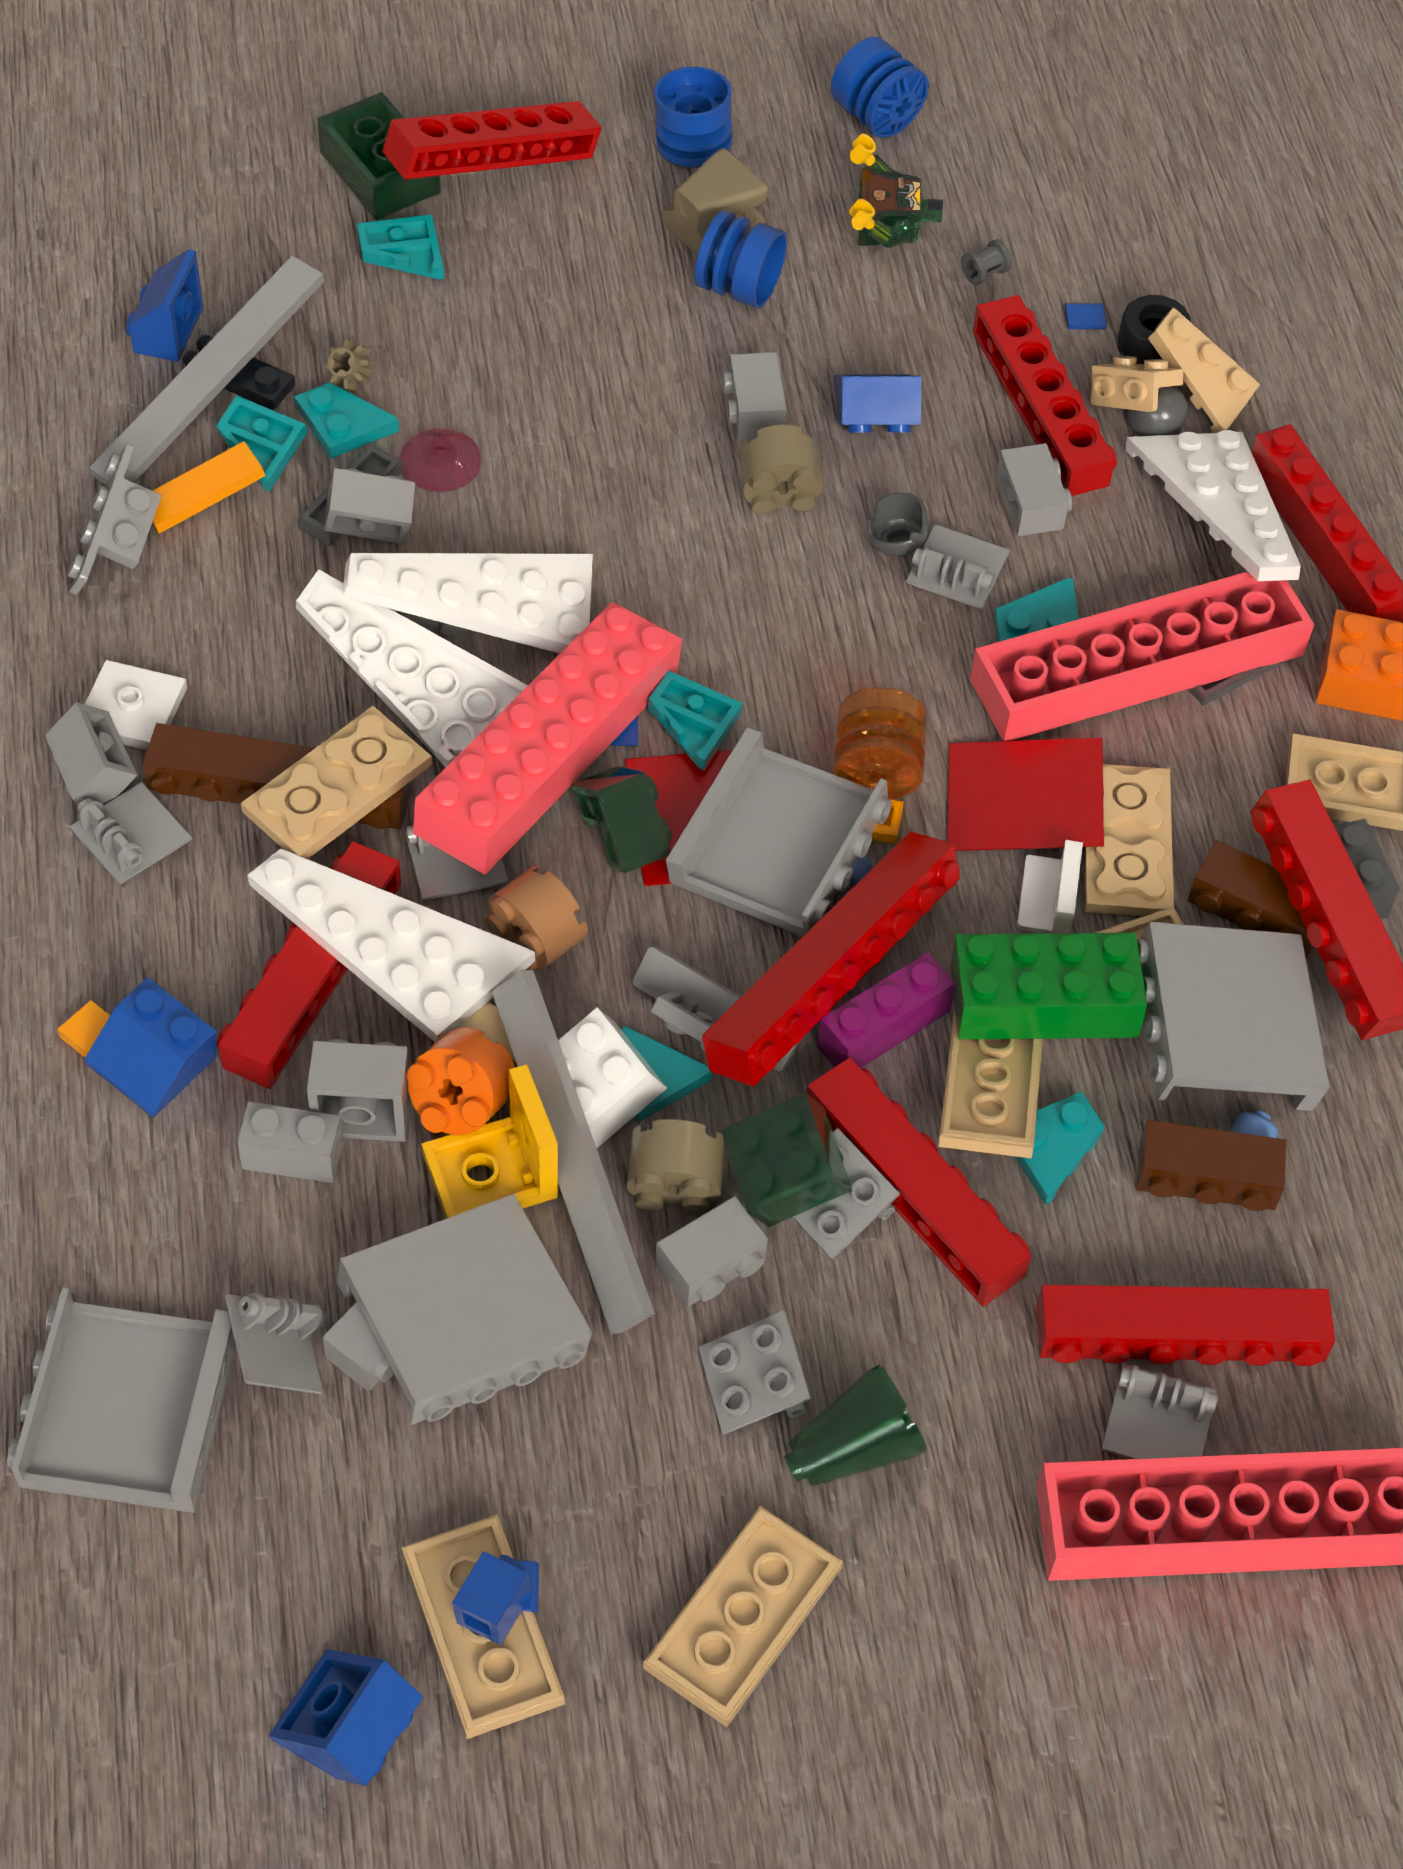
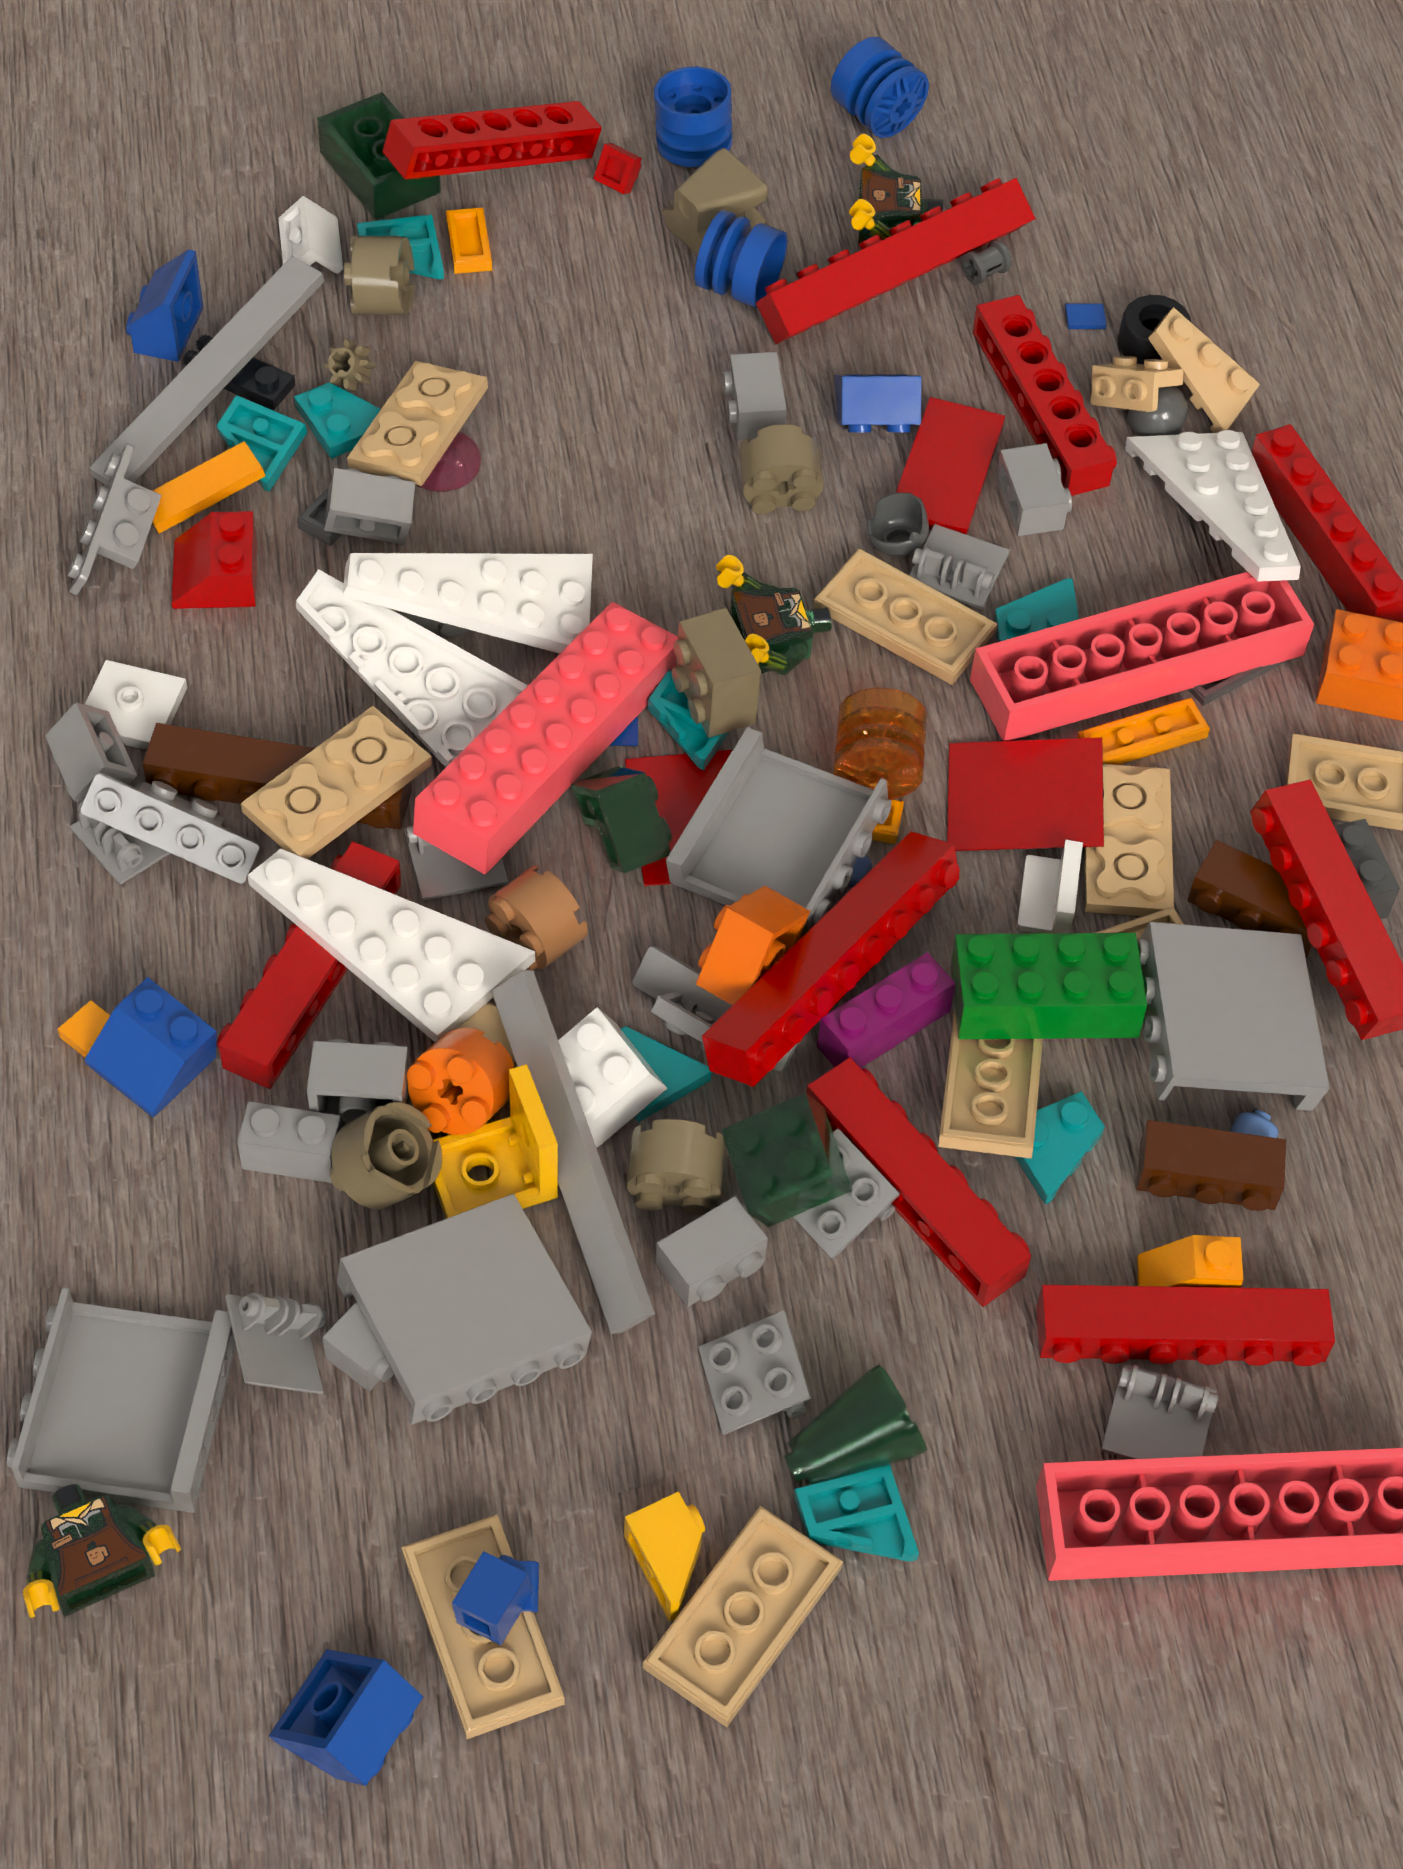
(91, 1552): none -> torso
(171, 824): none -> bracket
(216, 563): none -> red slope
(311, 235): none -> white panel
(380, 275): none -> dark tan brick
(385, 1156): none -> dark tan brick
(418, 422): none -> tan piece
(468, 240): none -> light orange tile
(617, 168): none -> red tile
(667, 1547): none -> yellow slope
(716, 672): none -> dark tan brick
(749, 942): none -> orange brick
(771, 618): none -> torso
(858, 1514): none -> teal wing
(895, 260): none -> red brick
(905, 616): none -> tan piece
(951, 461): none -> red tile
(1149, 732): none -> light orange tile
(1193, 1263): none -> light orange slope

